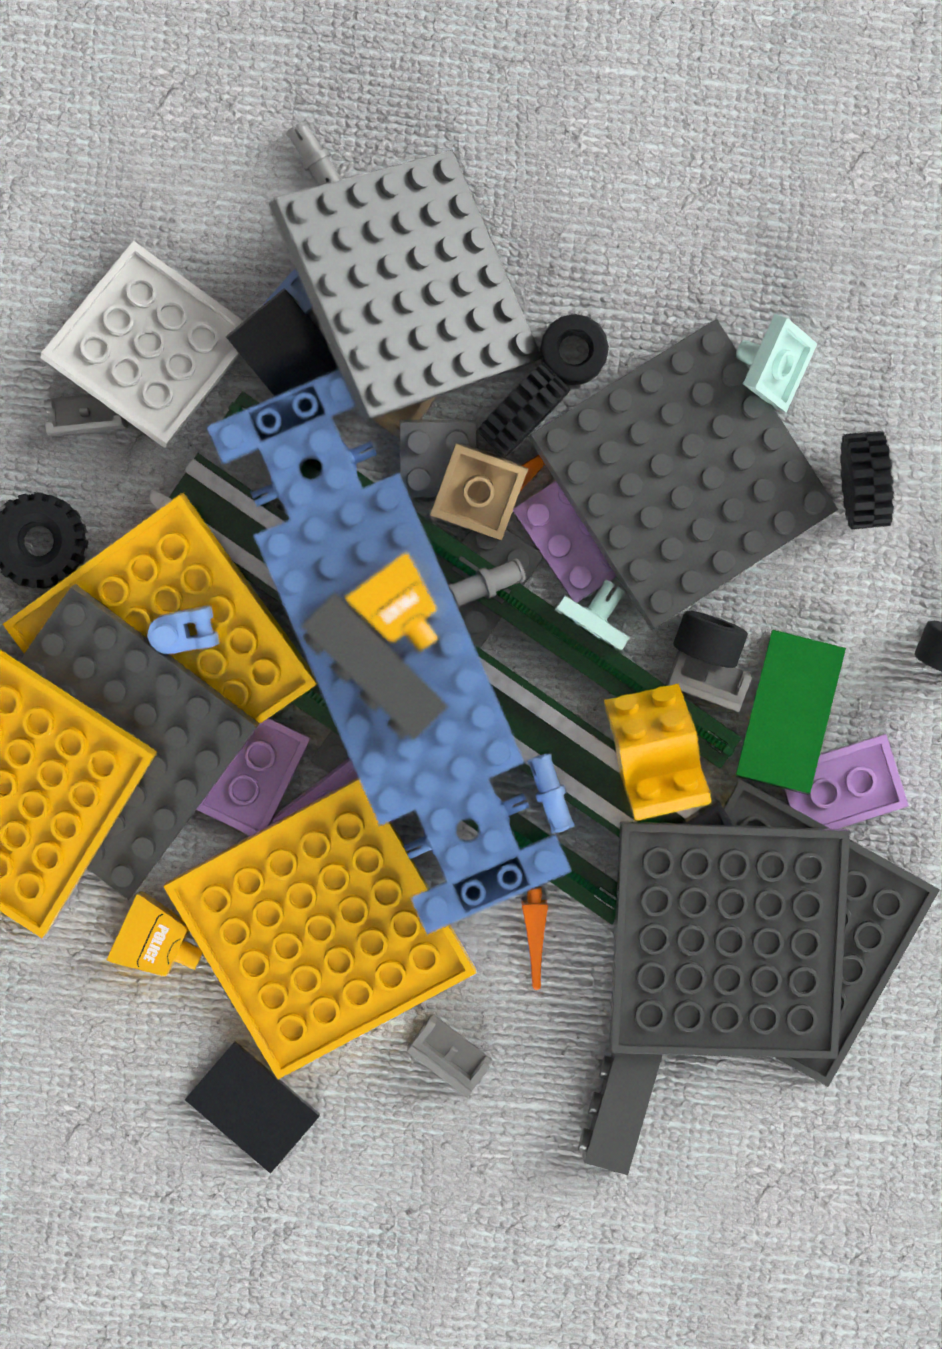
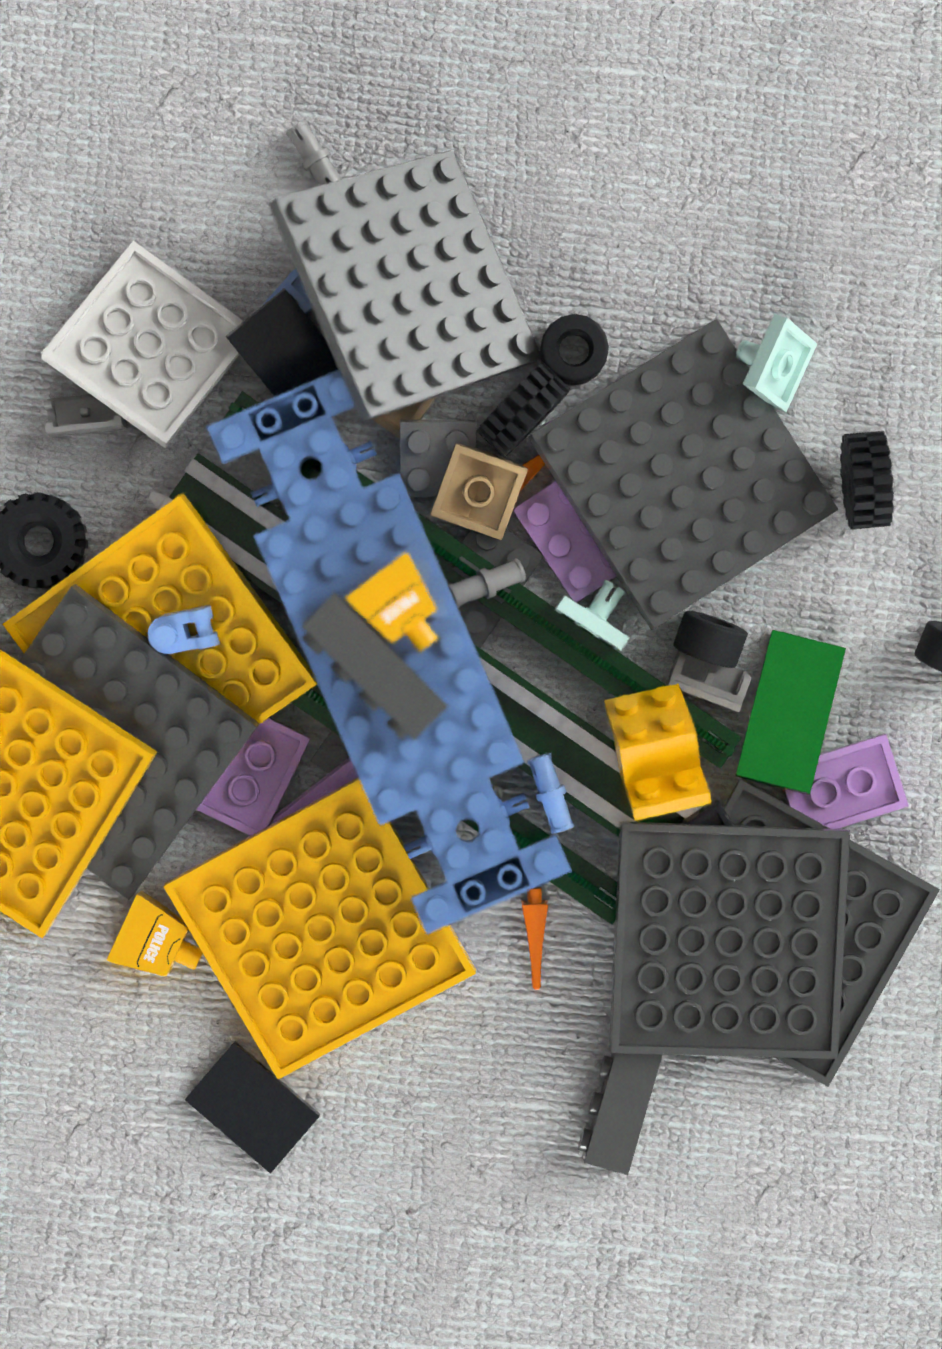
(449, 1055): light grey hinge -> none

